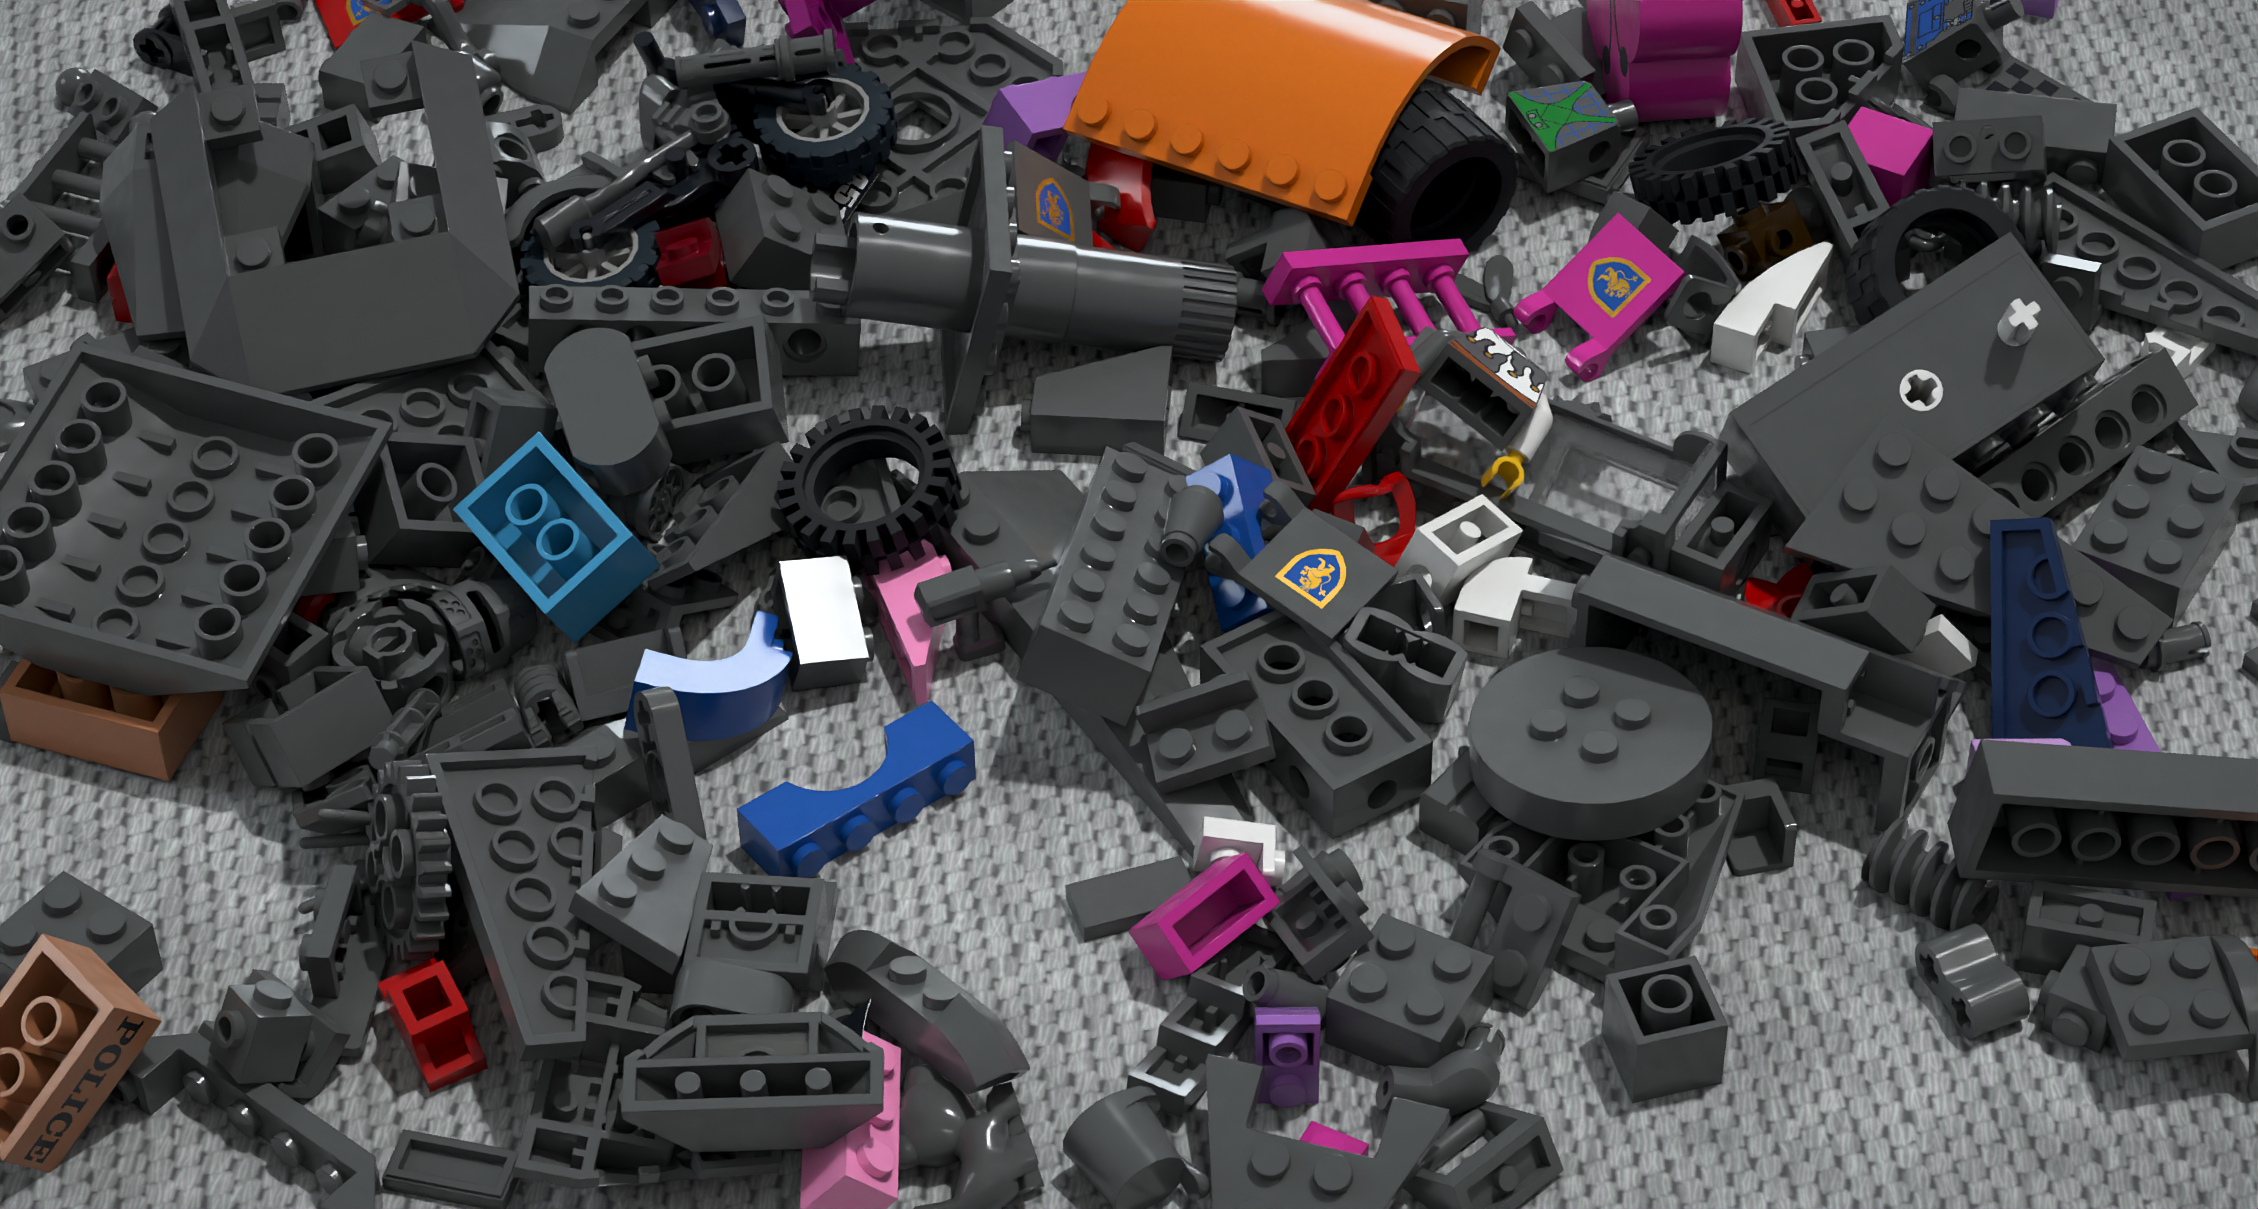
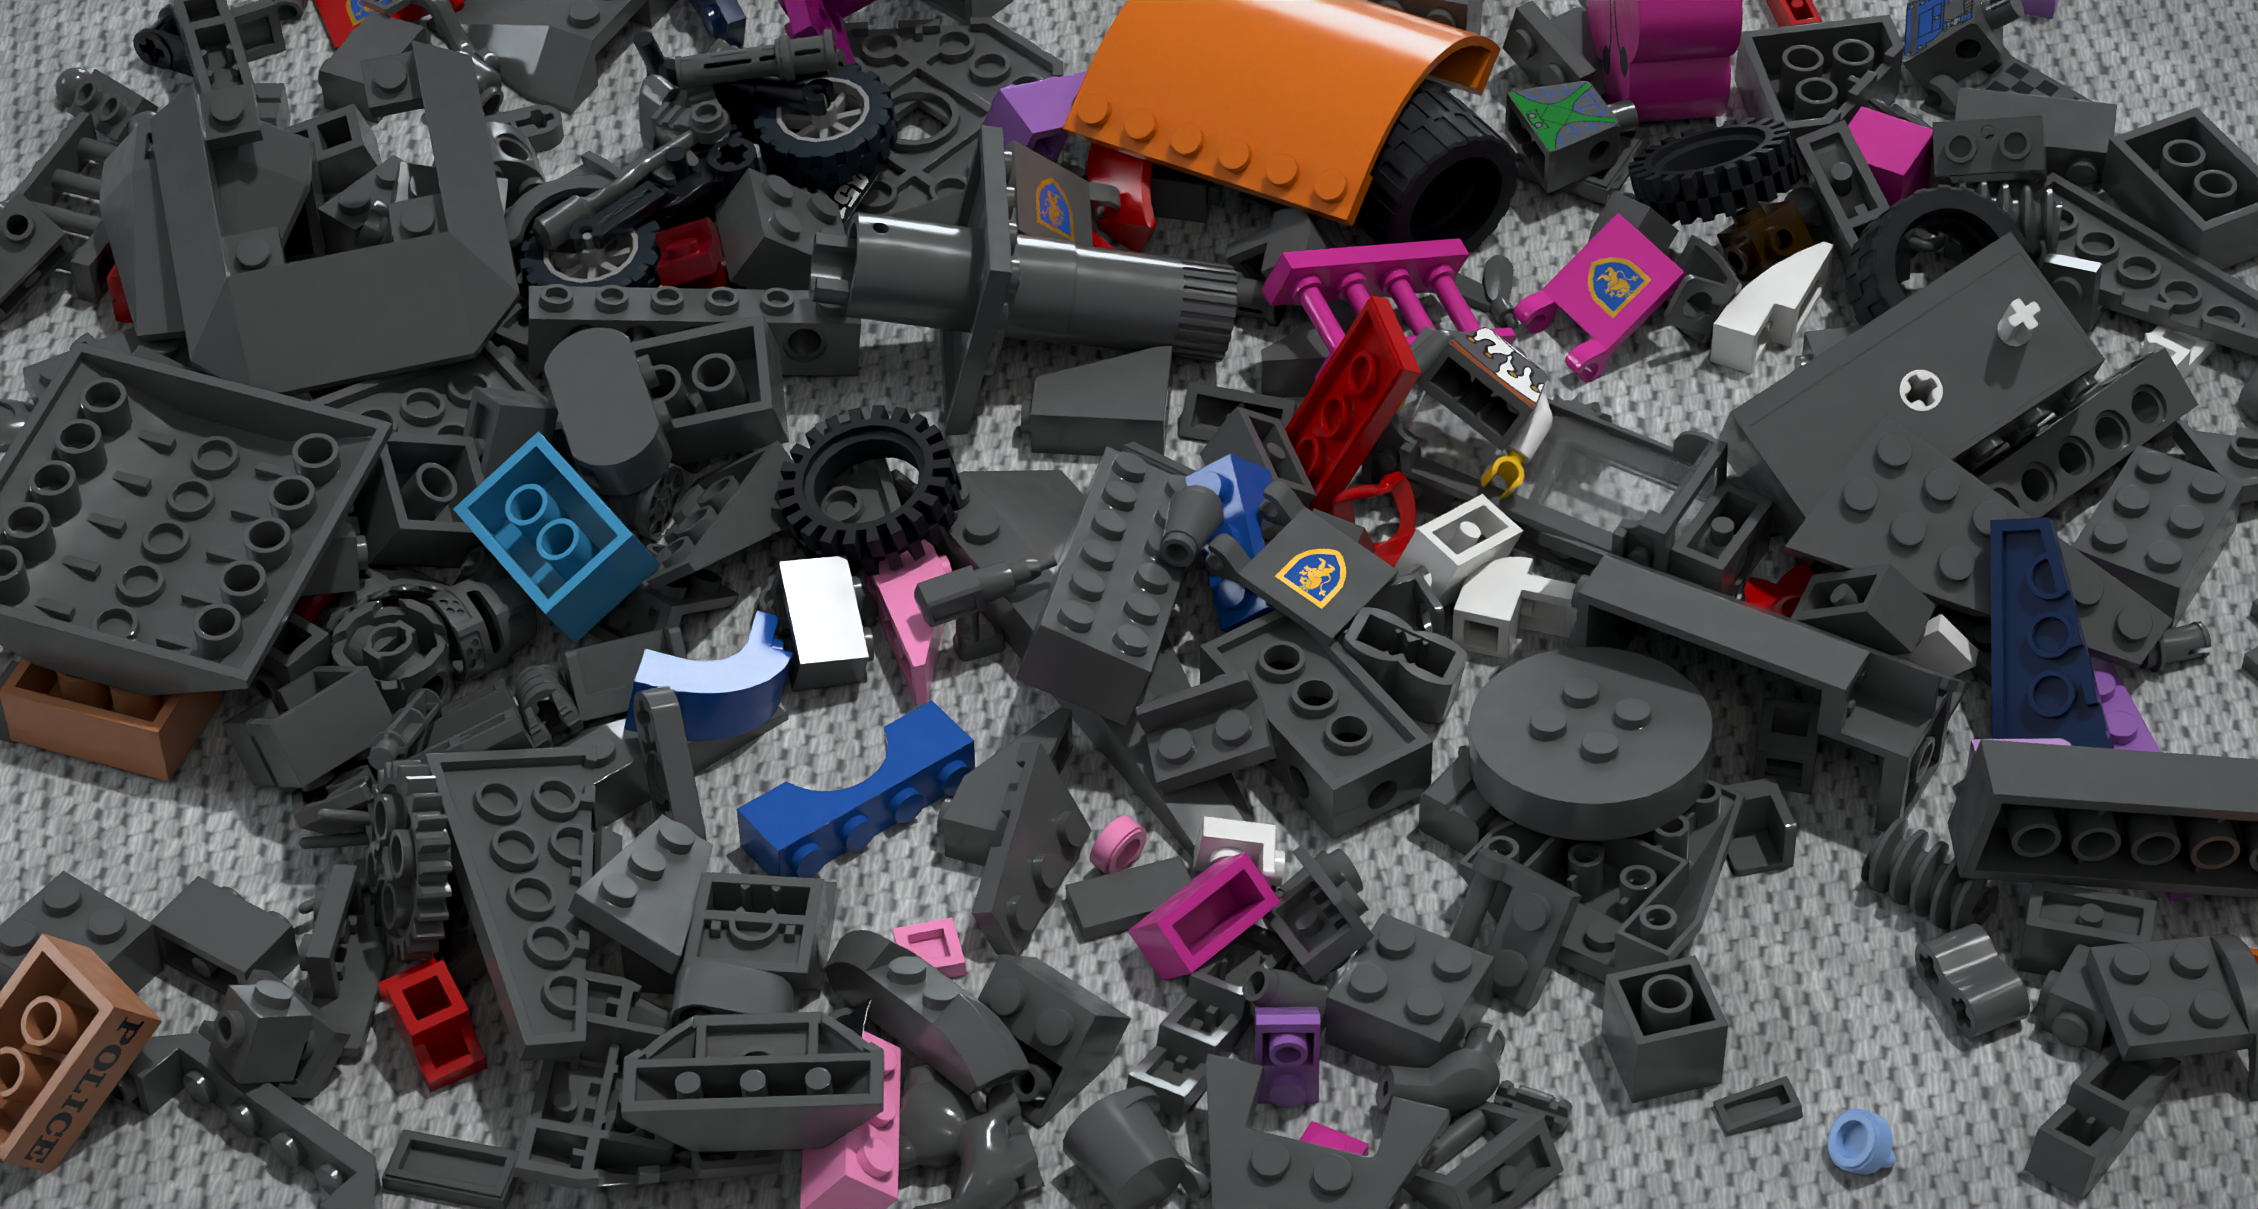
(223, 937): none -> dark grey brick
(936, 944): none -> bright pink tile
(974, 815): none -> dark grey slope
(1034, 856): none -> dark grey wing
(1059, 1028): none -> dark grey slope
(1118, 845): none -> bright pink tile
(1535, 1102): none -> dark grey piece
(1759, 1107): none -> dark grey piece
(1861, 1142): none -> light blue tile
(2098, 1120): none -> dark grey slope

